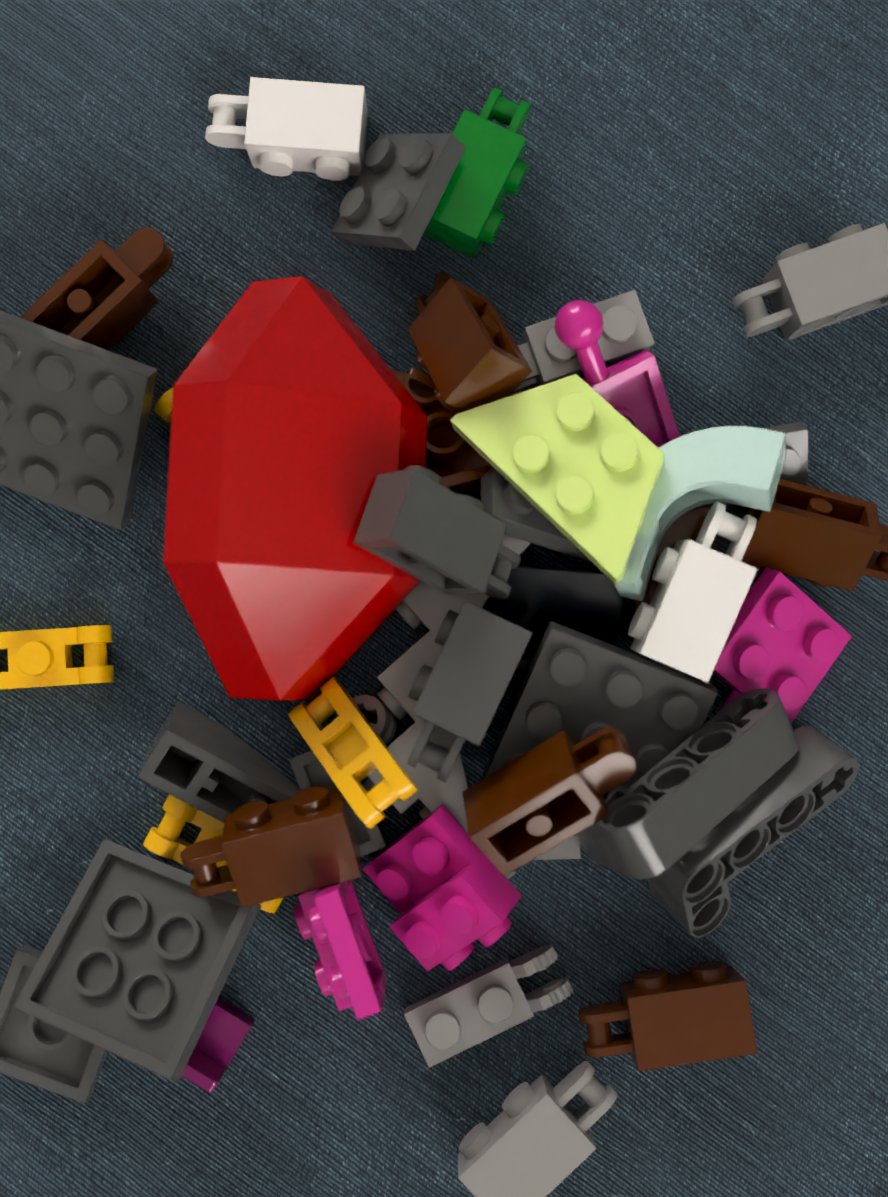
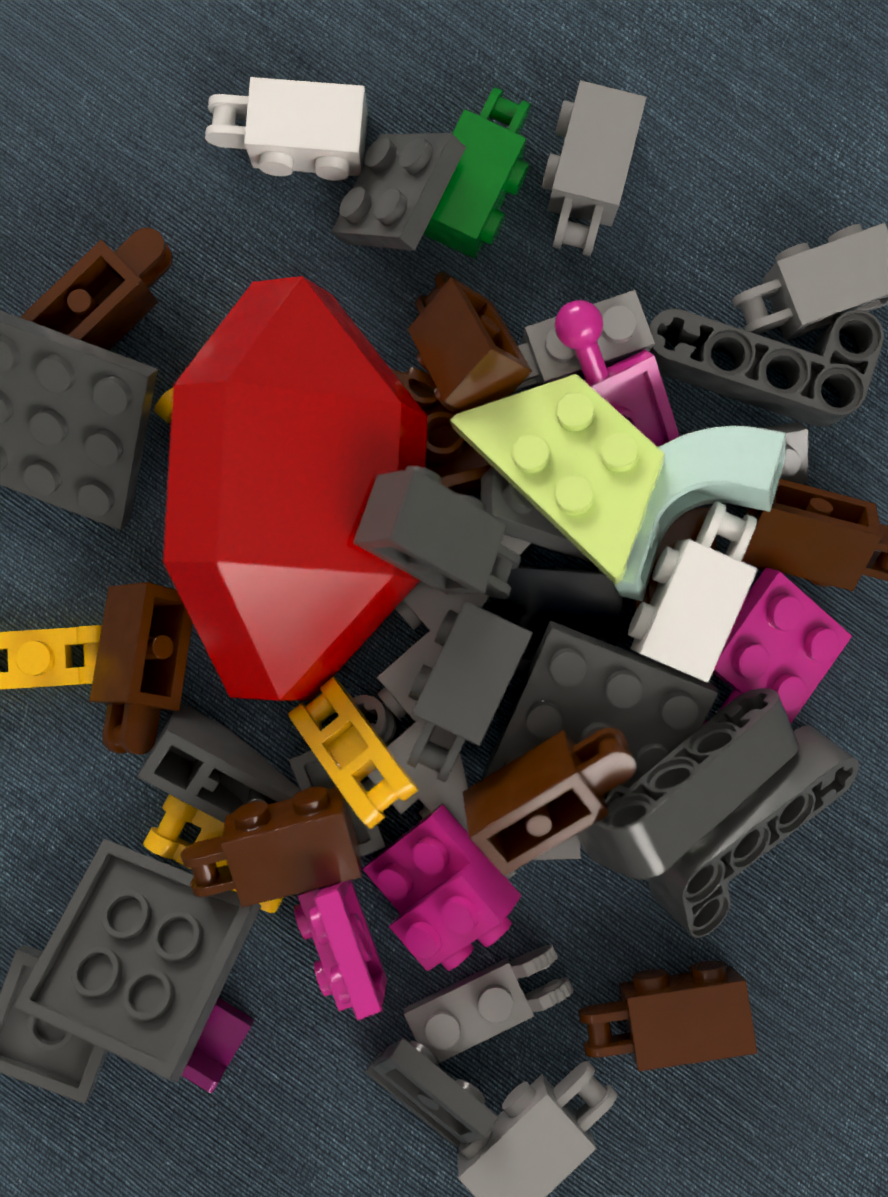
(140, 663): none -> reddish brown brick
(445, 1104): none -> dark grey plate
(593, 162): none -> light grey brick
(752, 354): none -> dark grey beam

